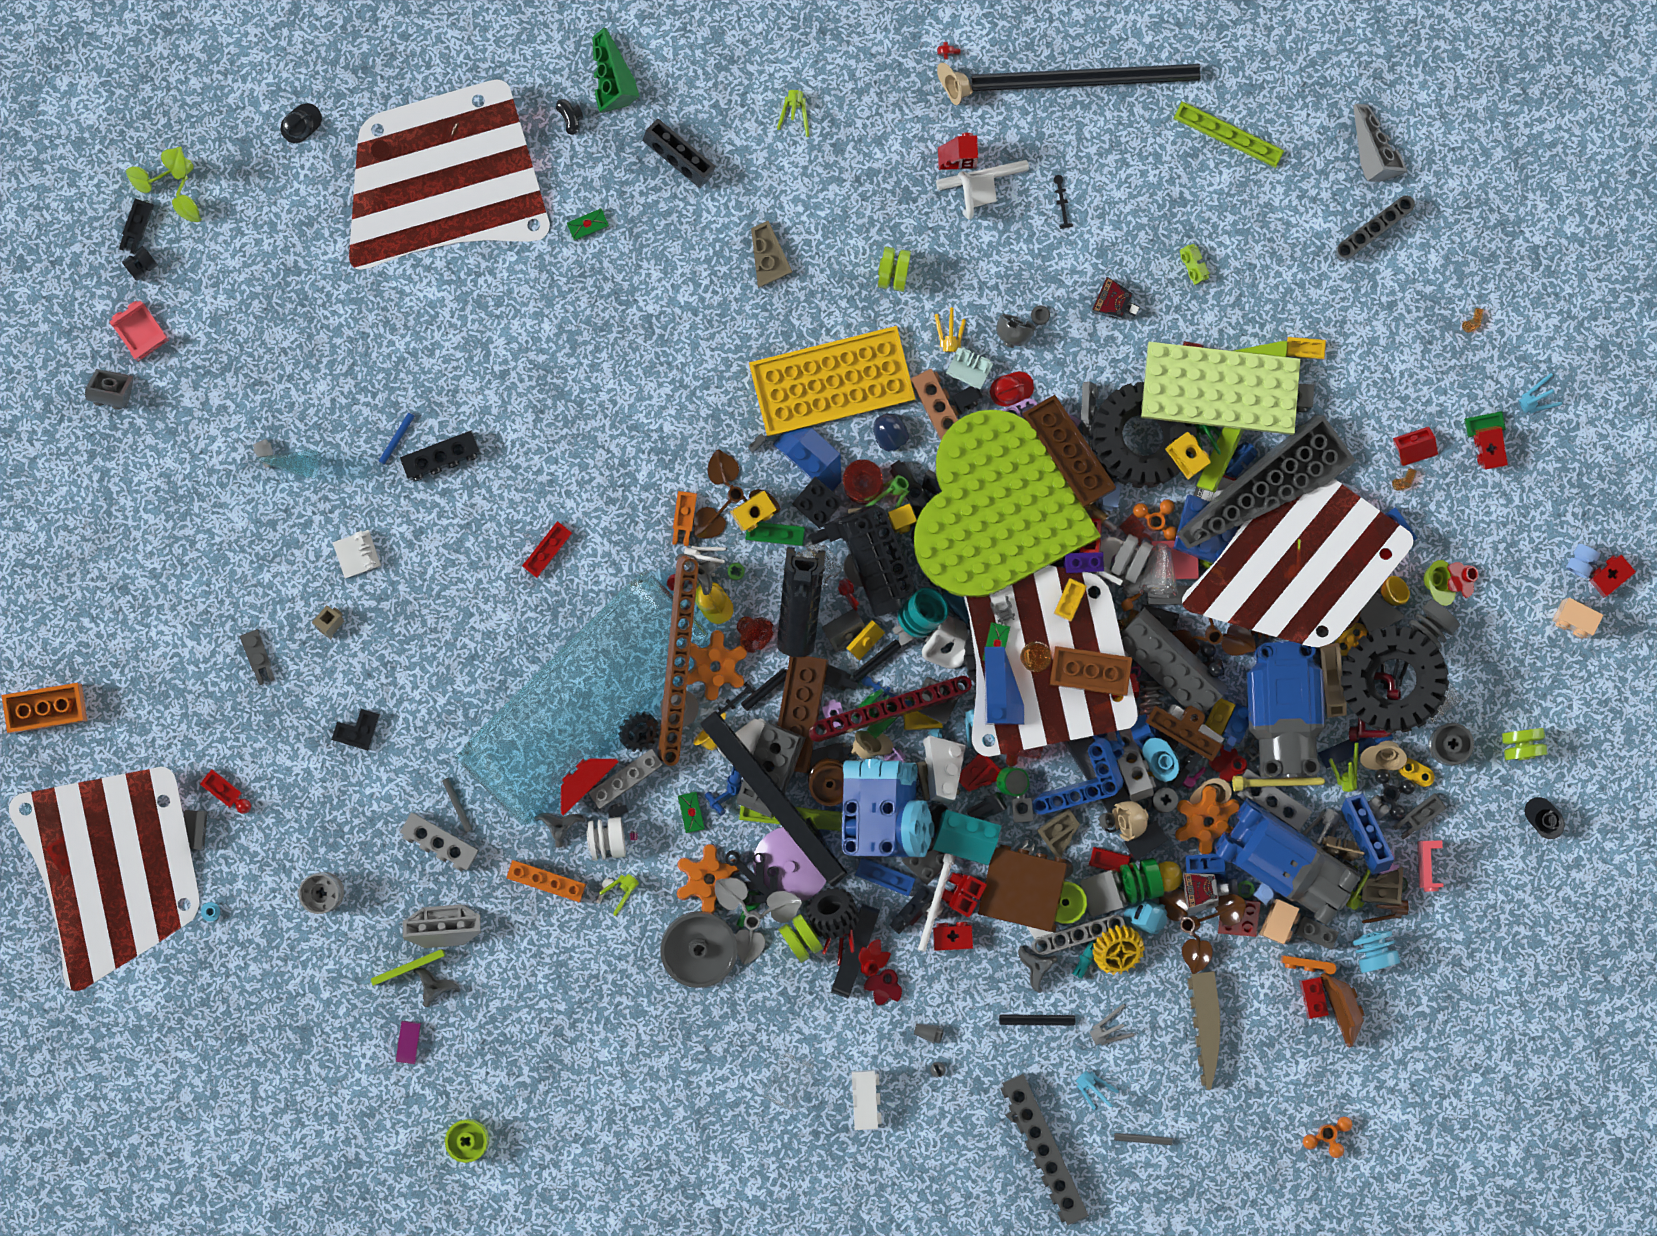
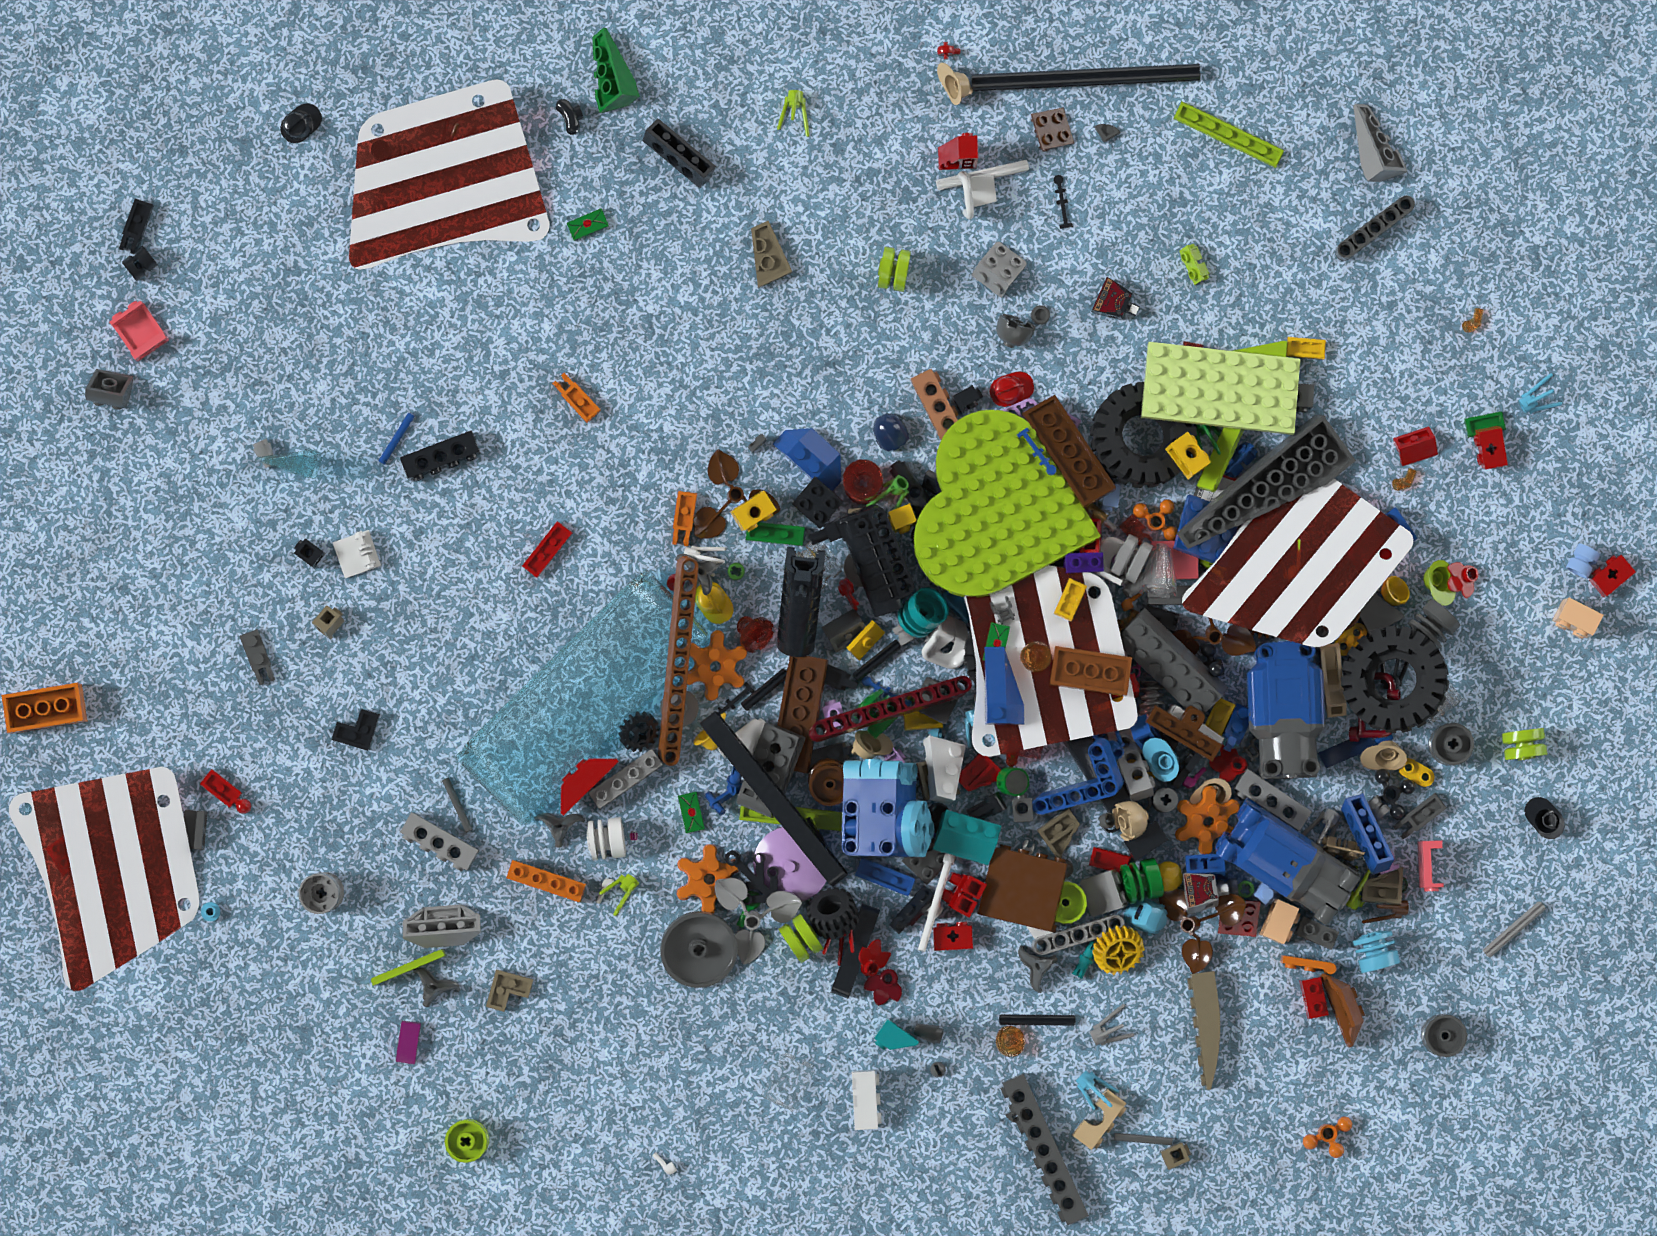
(180, 168): lime plant -> none
(301, 548): none -> black brick
(503, 985): none -> dark tan plate
(578, 399): none -> orange hinge
(617, 809): black plate -> none
(668, 1168): none -> white hand
(832, 381): yellow plate -> none
(893, 1037): none -> teal slope
(950, 343): yellow plant -> none
(969, 369): light aqua hinge -> none
(999, 269): none -> light grey bracket
(1010, 1041): none -> clear orange piece
(1051, 469): none -> blue piece
(1052, 129): none -> hinge
(1089, 407): dark grey hinge -> none
(1091, 1134): none -> tan arch
(1106, 131): none -> dark grey tile
(1172, 1162): none -> dark tan brick
(1240, 783): light yellow piece -> none
(1349, 779): lime plant -> none
(1432, 1032): none -> dark grey wheel
(1514, 929): none -> light grey axle

